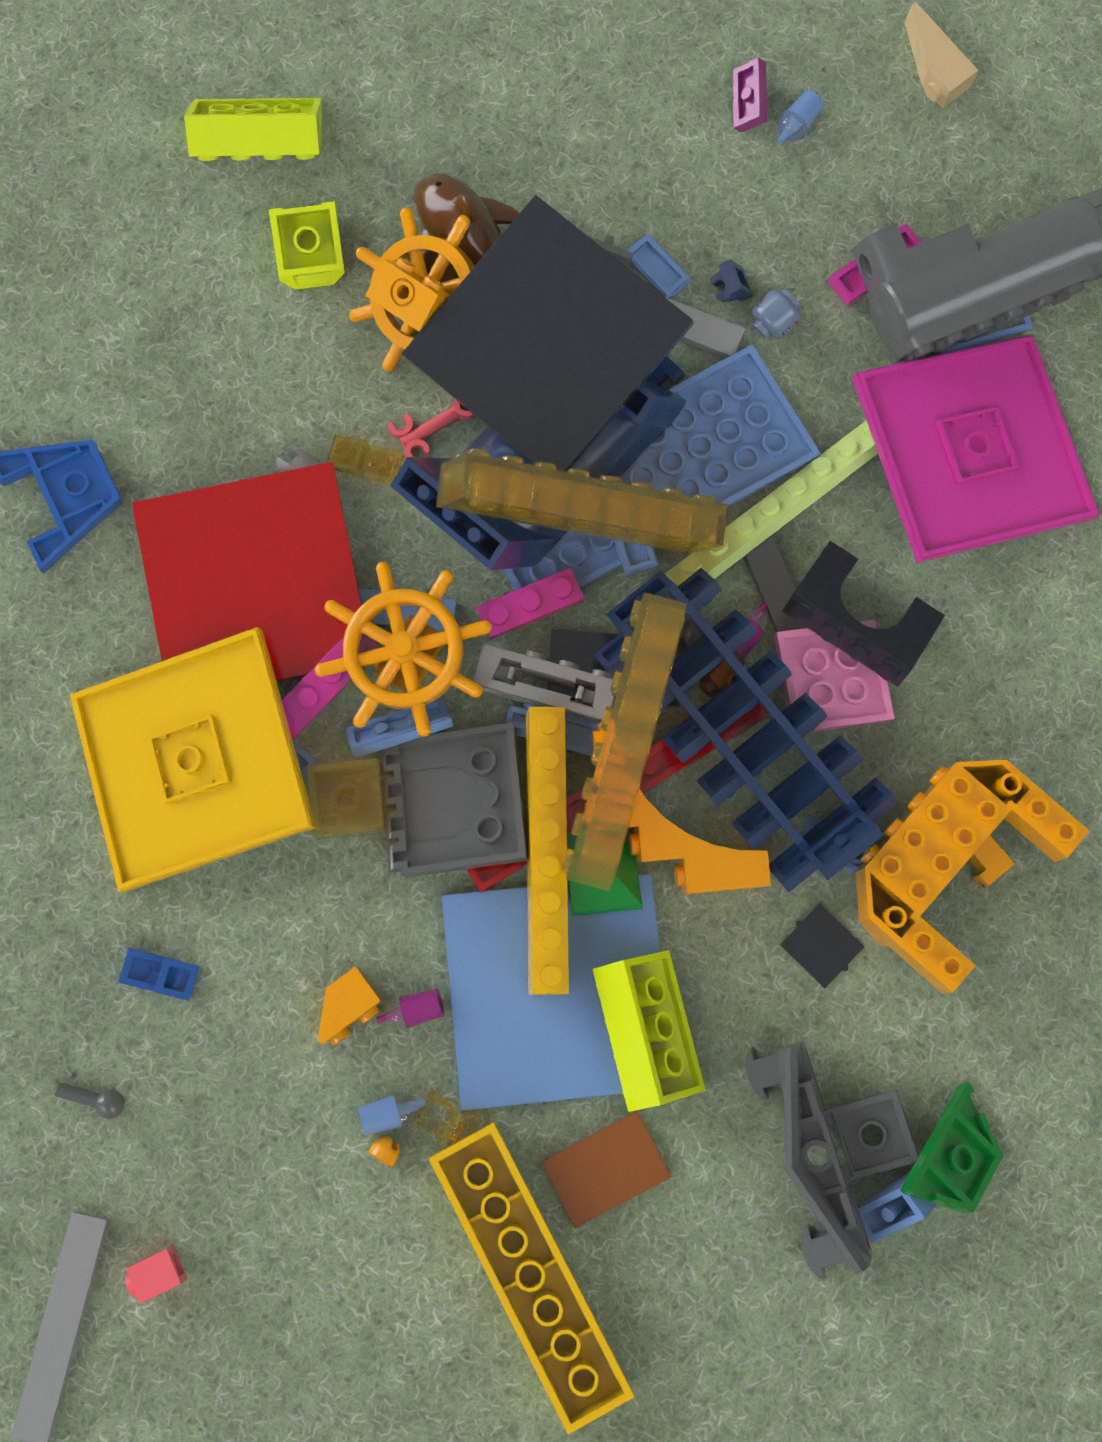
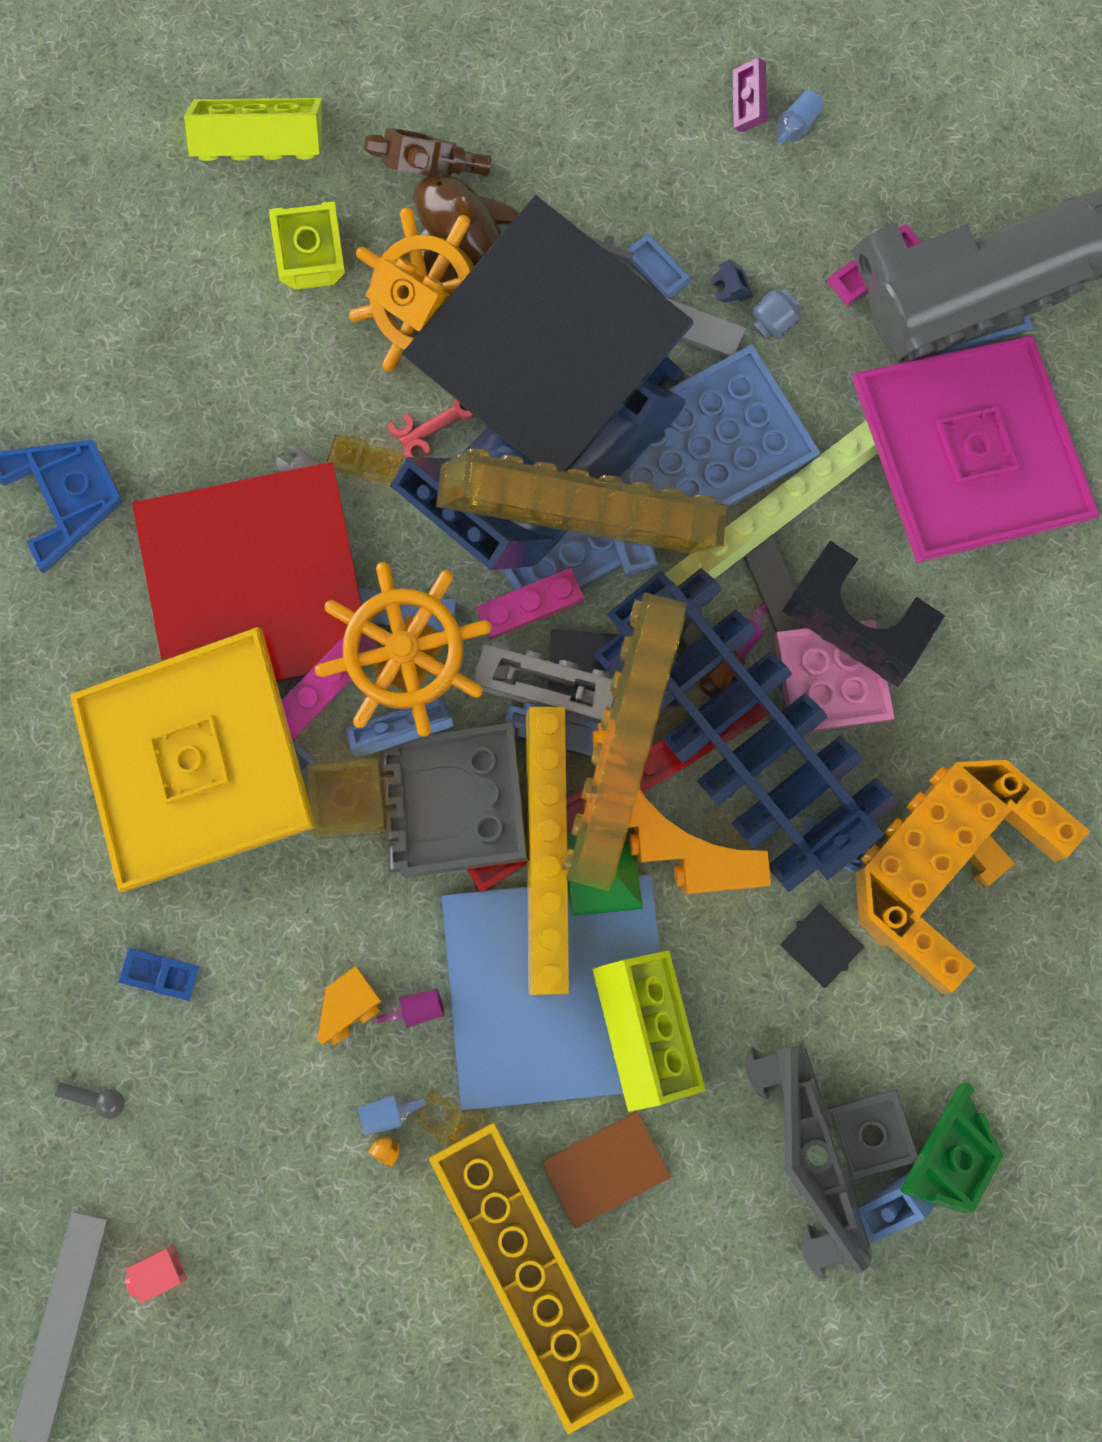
(424, 154): none -> reddish brown piece
(939, 62): tan slope -> none

